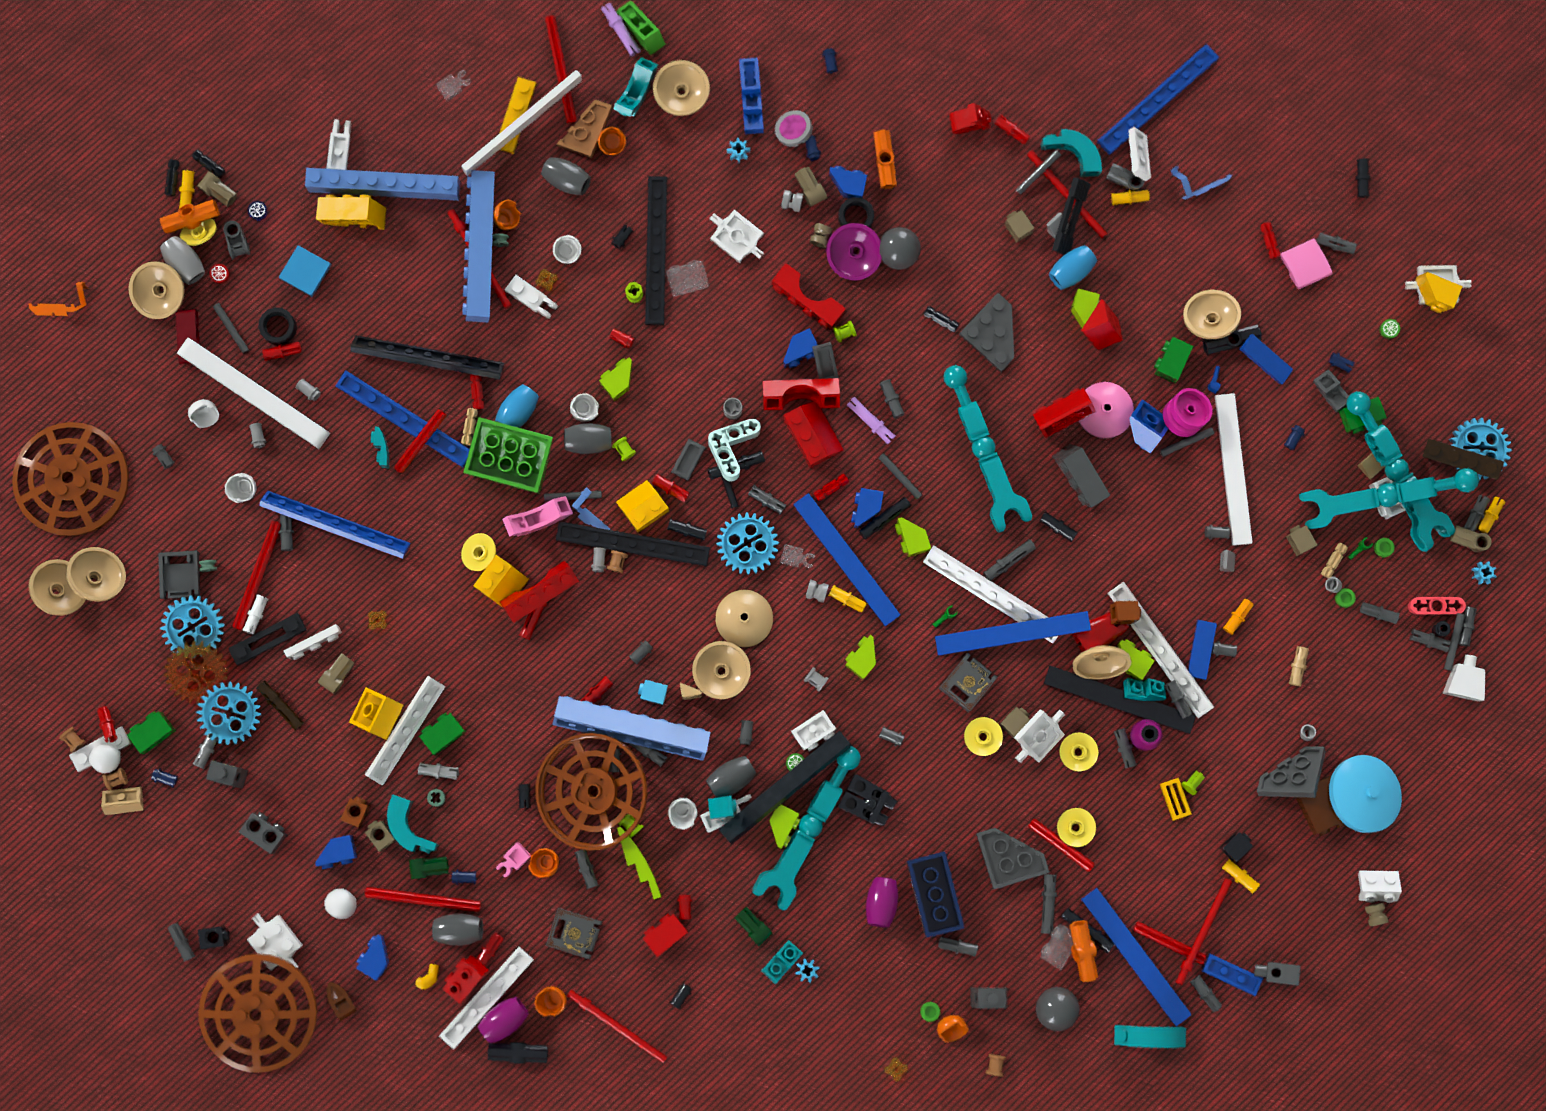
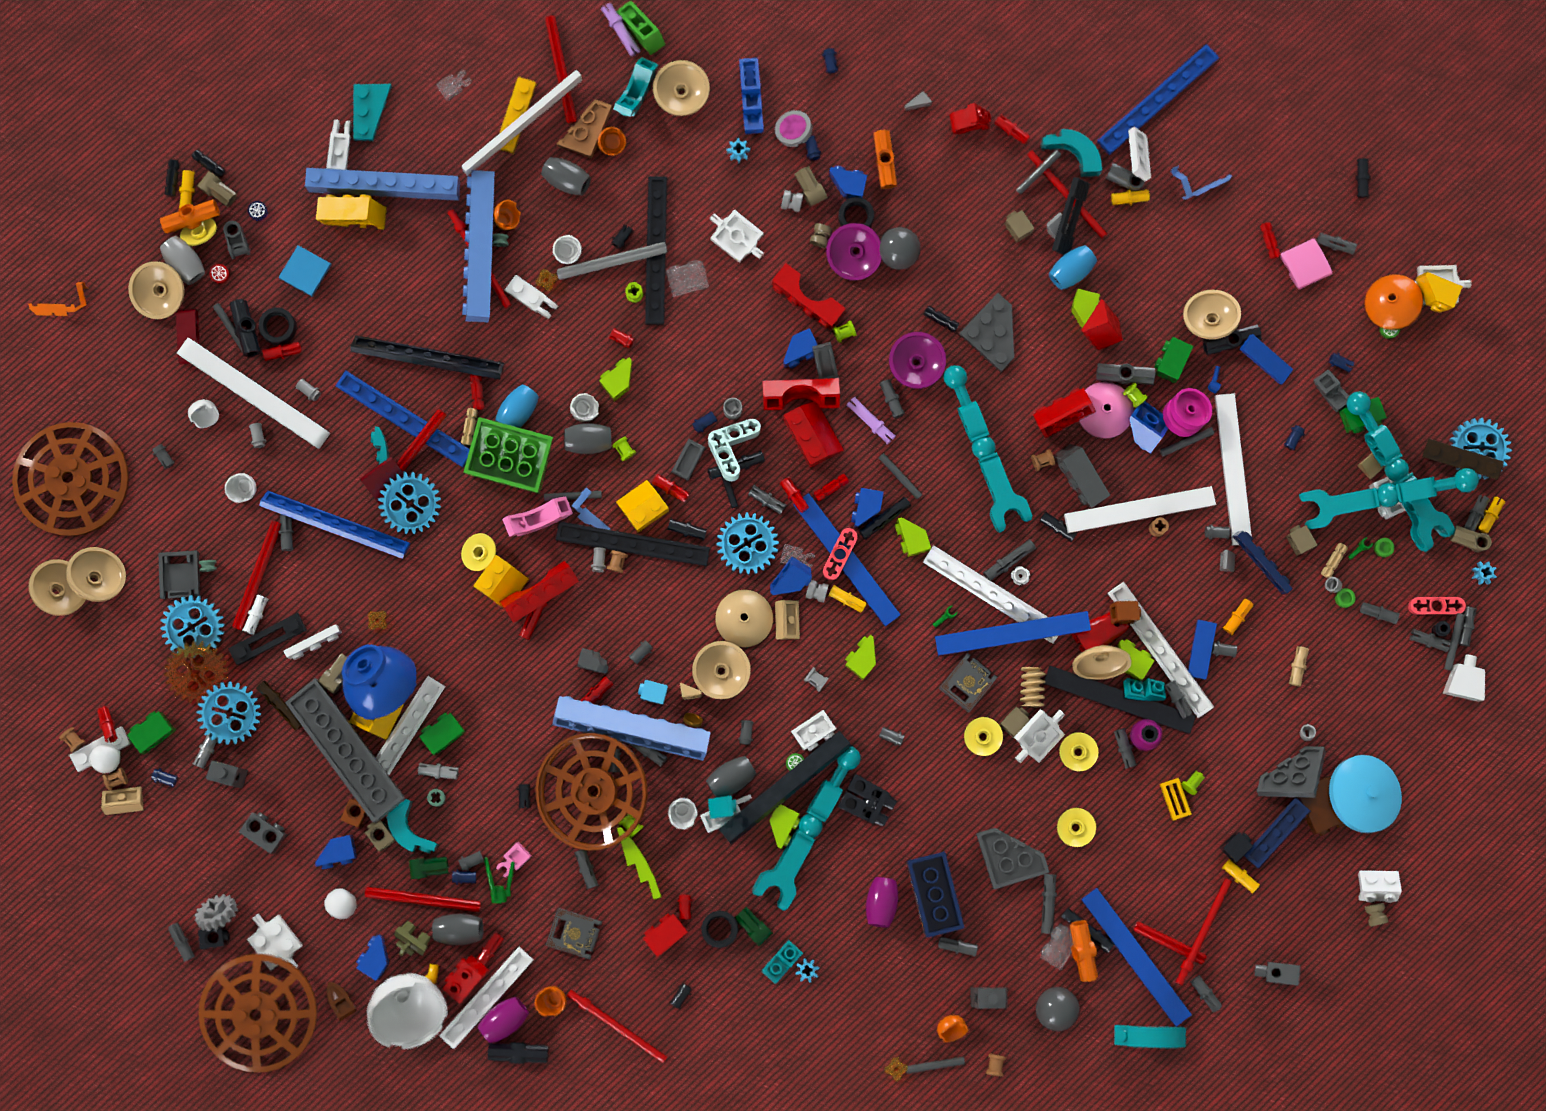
(216, 912): none -> light grey gear
(247, 338): none -> black piece
(345, 750): none -> dark grey plate
(367, 109): none -> teal wing
(376, 478): none -> dark red tile
(381, 665): none -> blue piece
(398, 516): none -> medium azure gear
(404, 934): none -> olive hips
(406, 1011): none -> white rock
(471, 861): none -> dark grey pin
(498, 893): none -> green plant
(543, 863): orange hair -> none
(592, 661): none -> dark grey rock
(612, 260): none -> light grey axle
(692, 719): none -> pearl gold piece
(705, 421): none -> dark blue pin
(734, 929): none -> black tyre
(787, 619): none -> tan slope
(791, 578): none -> blue slope
(794, 494): none -> red axle
(850, 544): none -> coral beam
(918, 347): none -> magenta dish
(919, 101): none -> light grey piece
(930, 1011): bright green tile -> none
(935, 1065): none -> dark grey bar
(1025, 575): none -> white plate
(1032, 687): none -> tan piece
(1042, 460): none -> medium nougat bush
(1056, 841): red axle -> none
(1112, 373): none -> dark grey piece
(1134, 395): none -> lime bush
(1139, 509): none -> white tile
(1162, 523): none -> medium nougat bush
(1232, 974): blue tile -> none
(1268, 567): none -> dark blue plate
(1277, 833): none -> dark blue plate
(1398, 312): none -> orange dish

